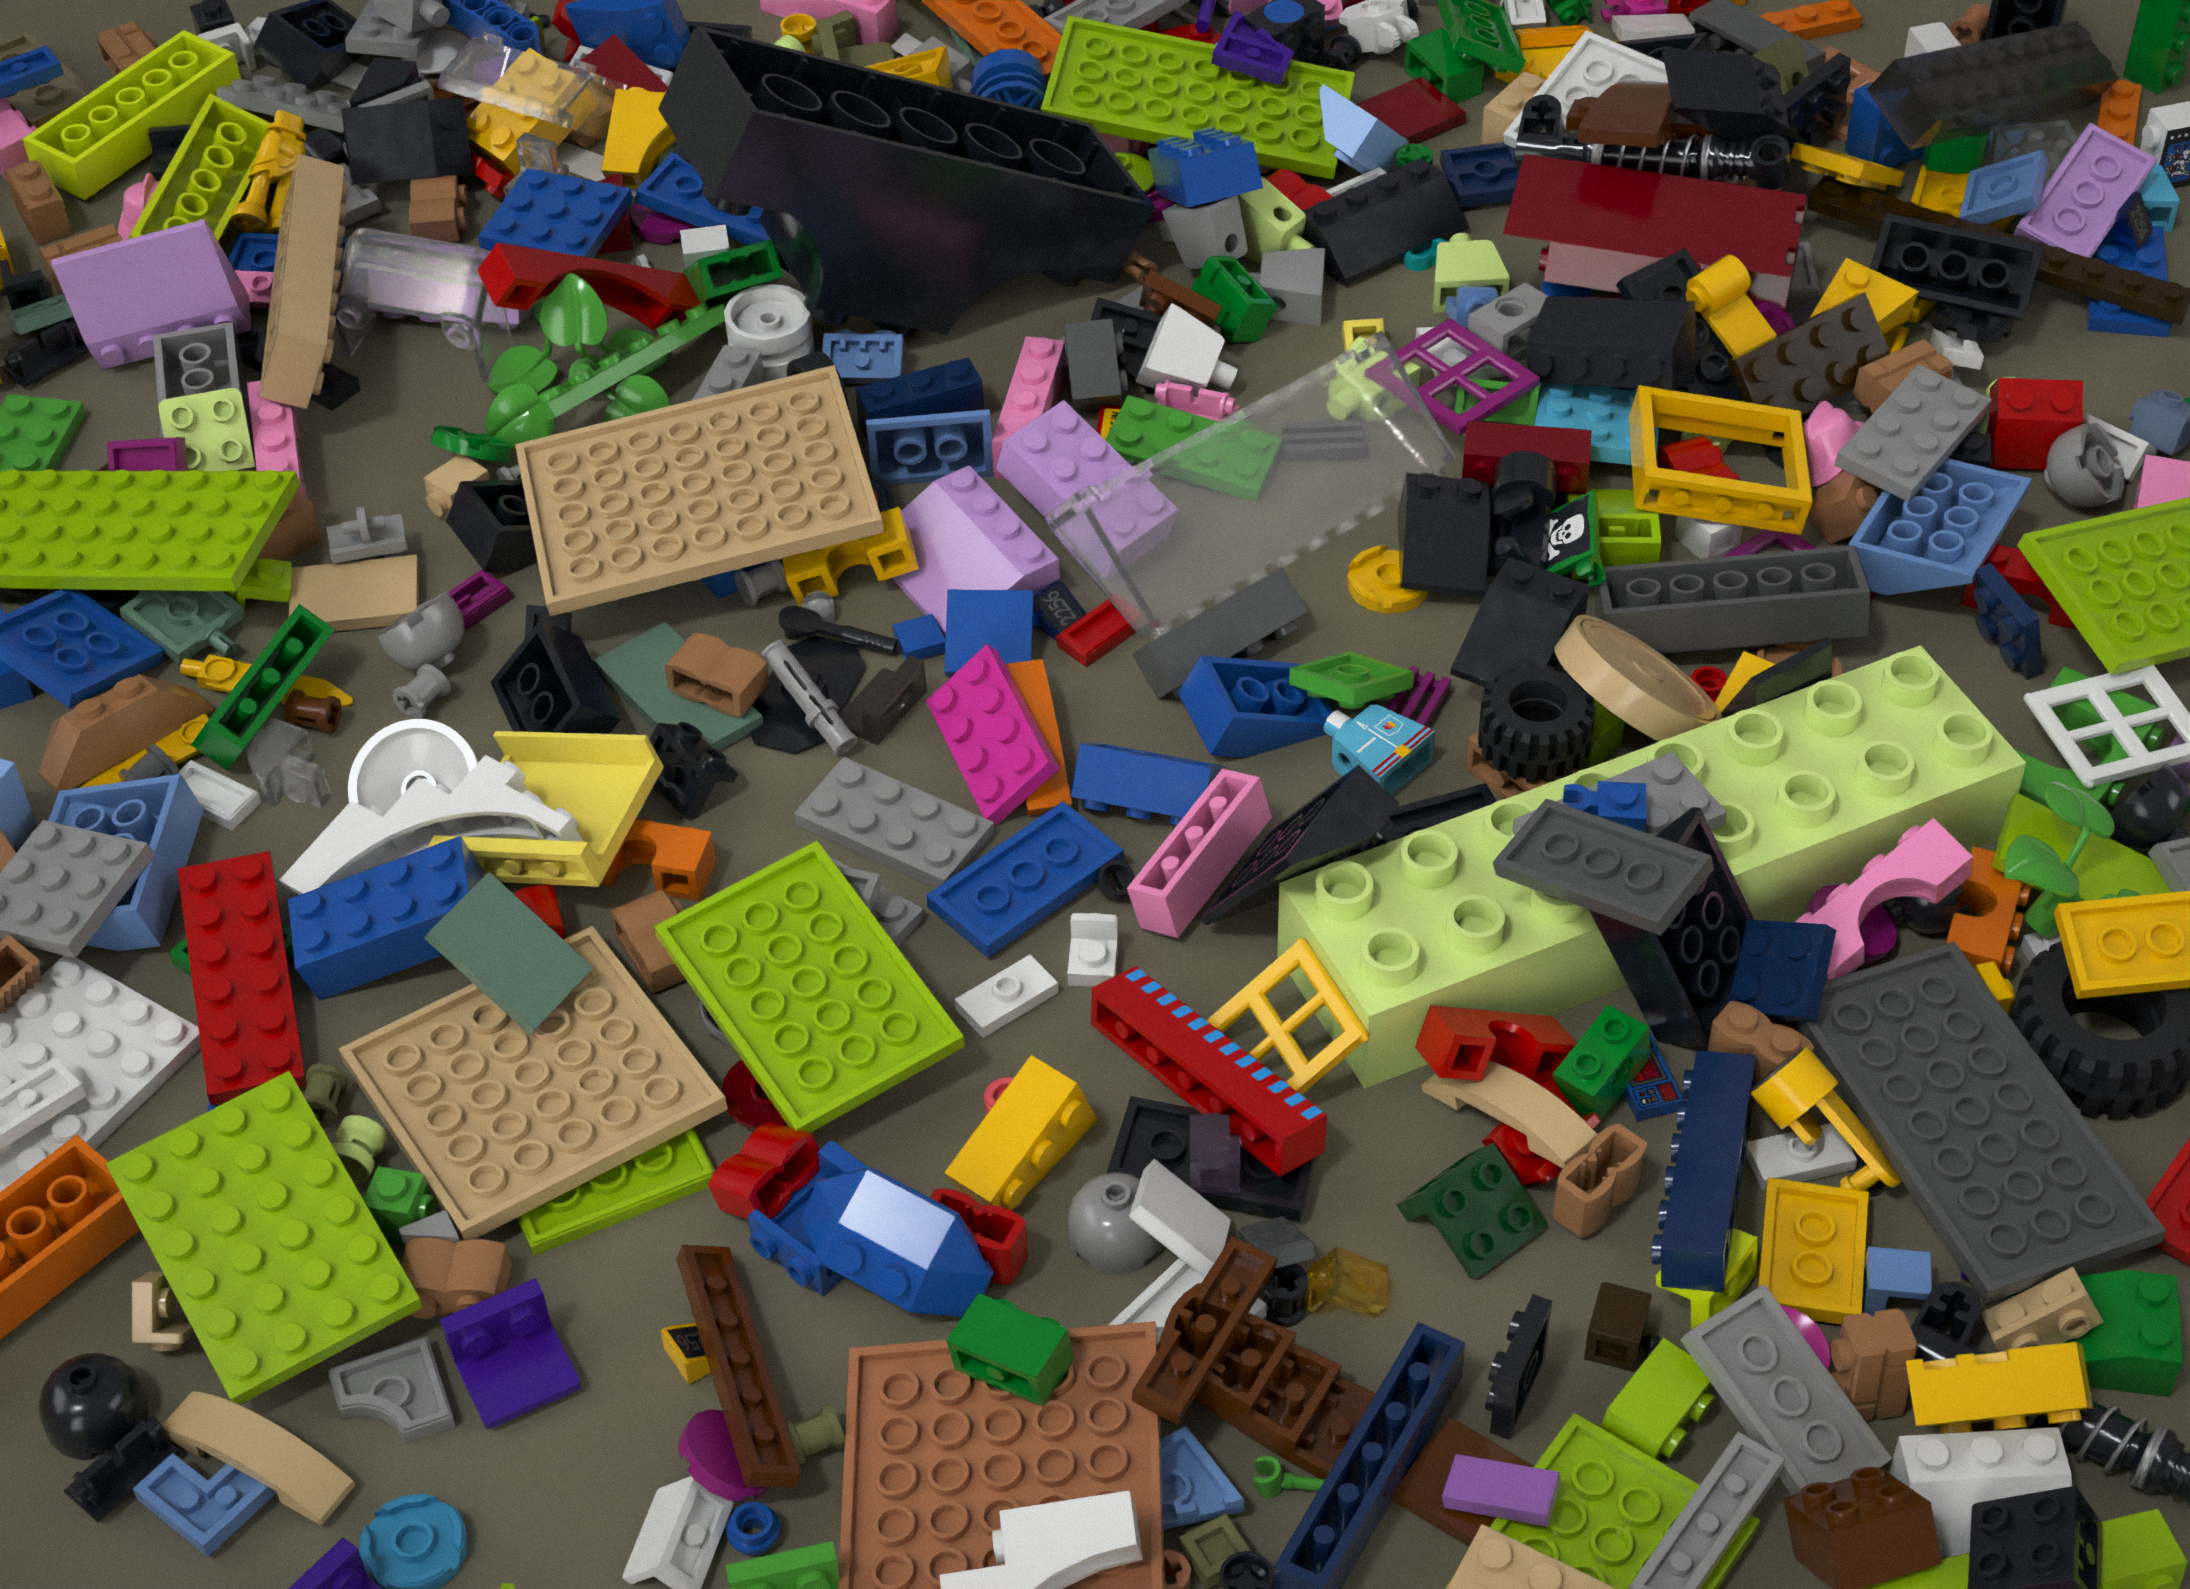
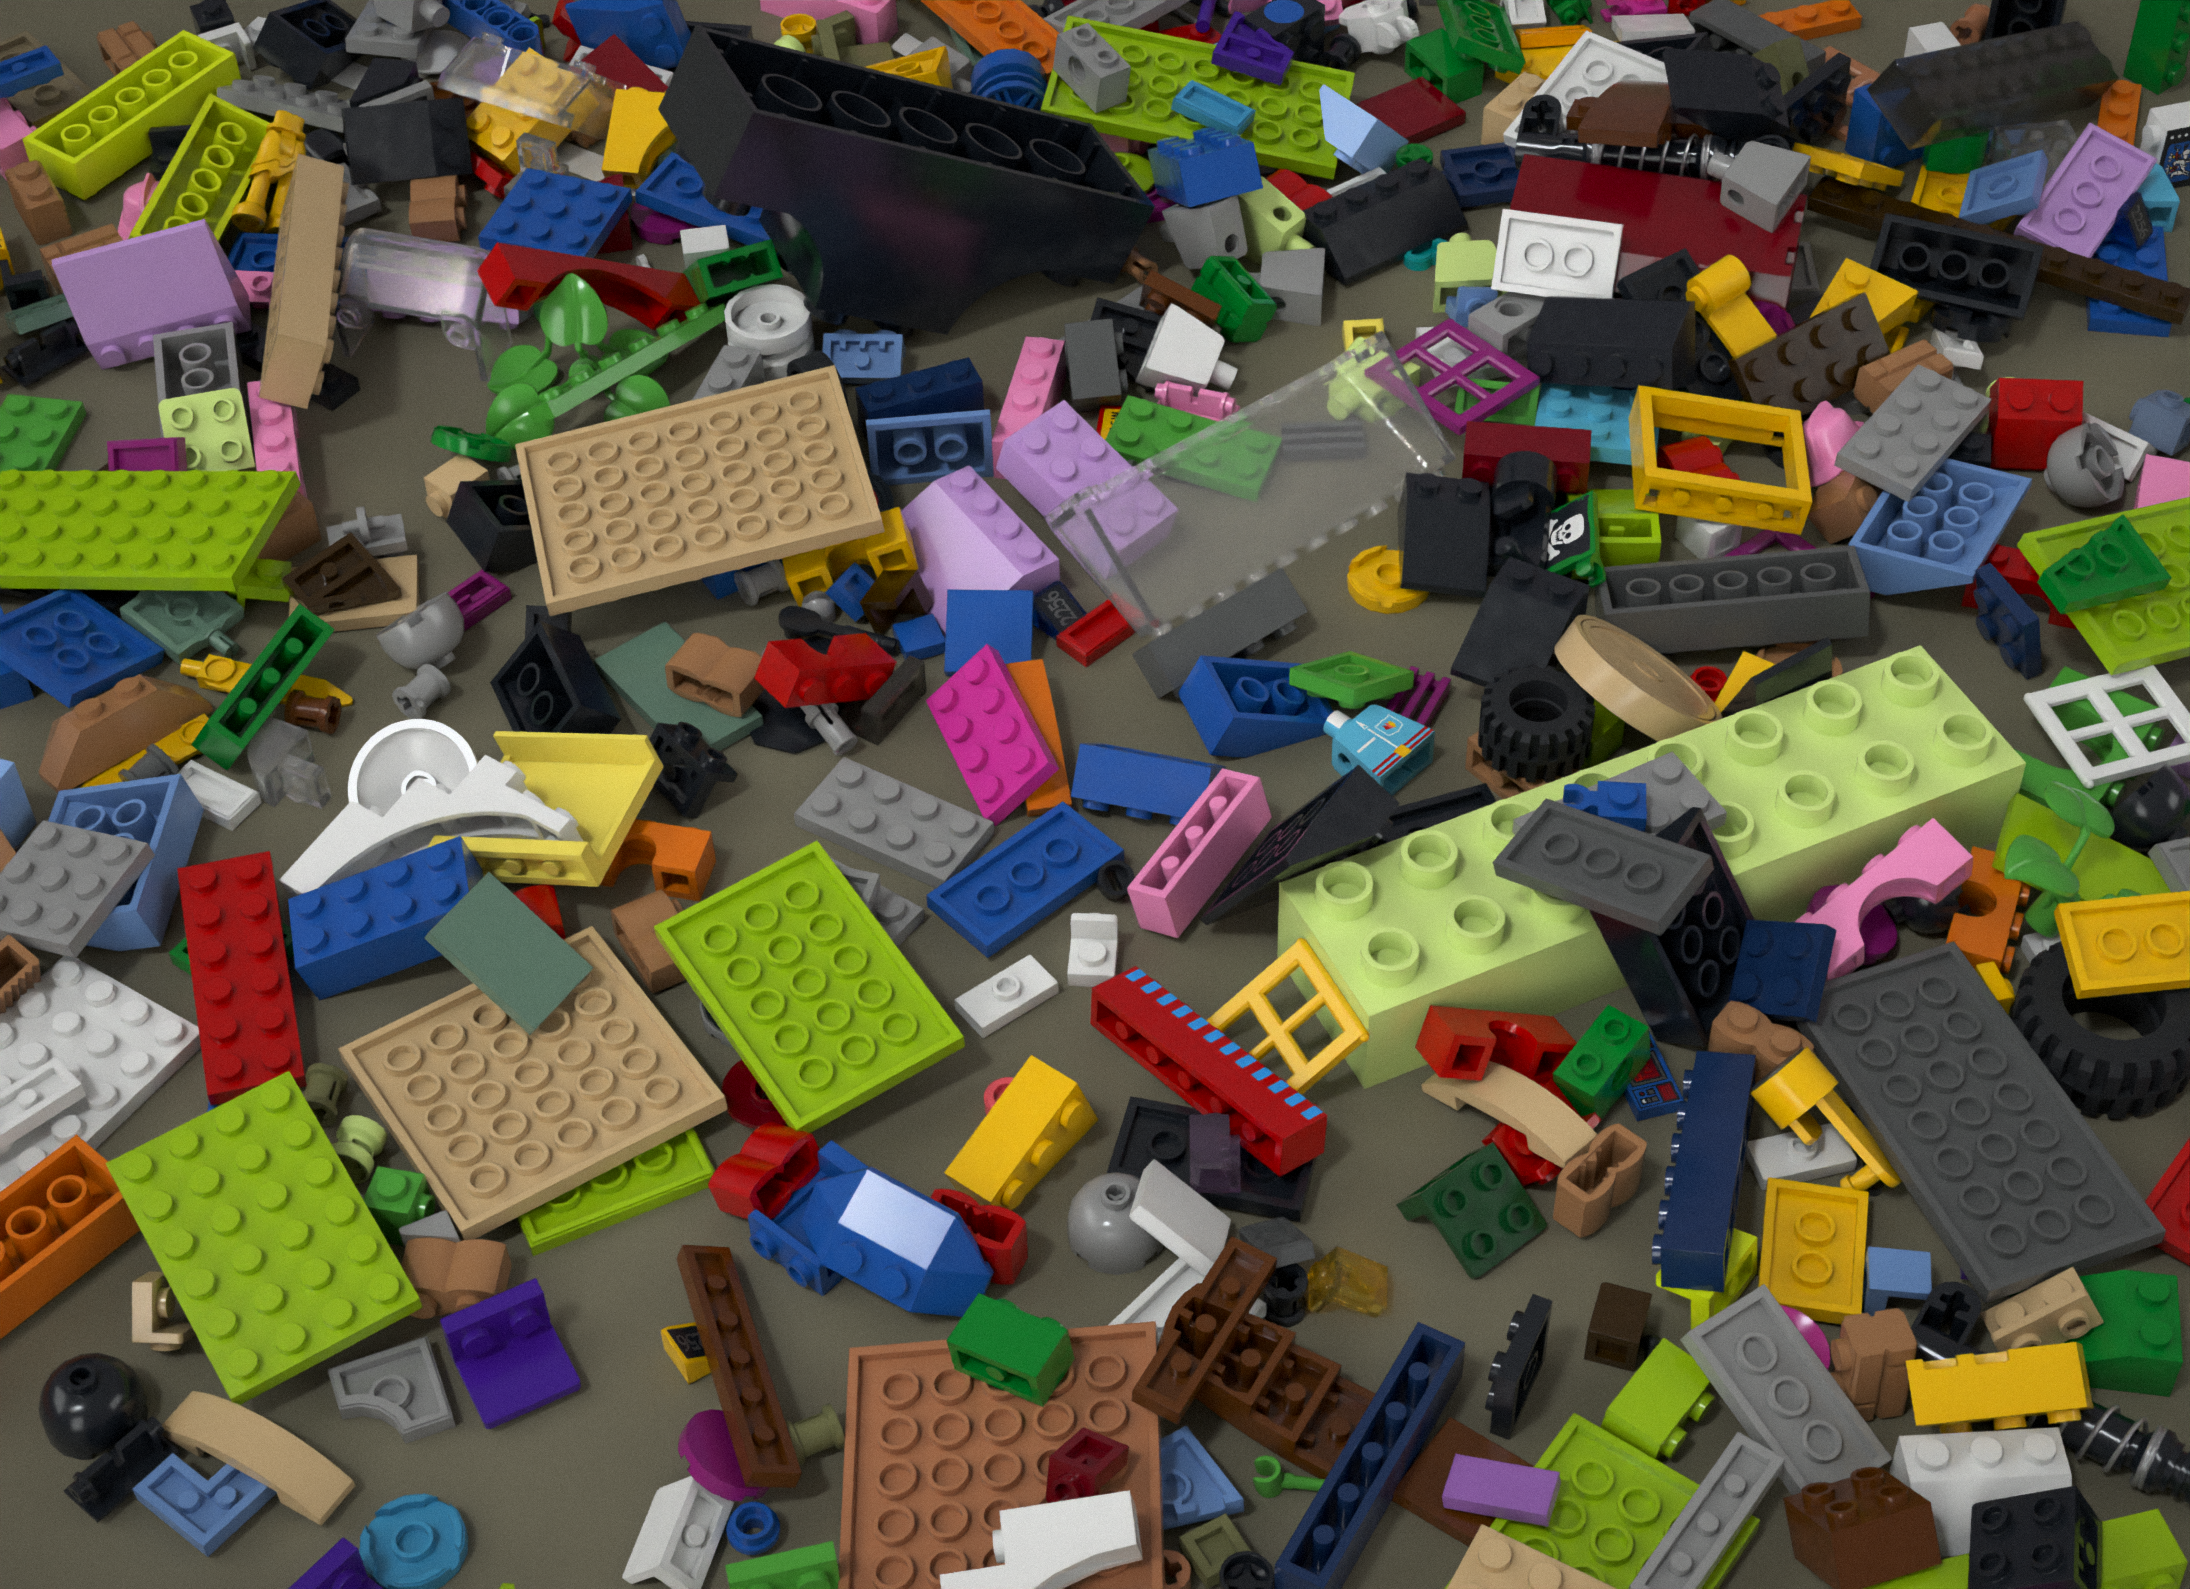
(341, 579): none -> dark brown wing
(805, 677): none -> red arch
(850, 589): none -> blue plate
(895, 594): none -> dark brown panel
(1083, 1465): none -> dark red bracket
(1091, 67): none -> light grey brick
(1212, 109): none -> dark azure tile
(1556, 255): none -> white plate
(1761, 181): none -> light grey torso
(2104, 570): none -> green wing

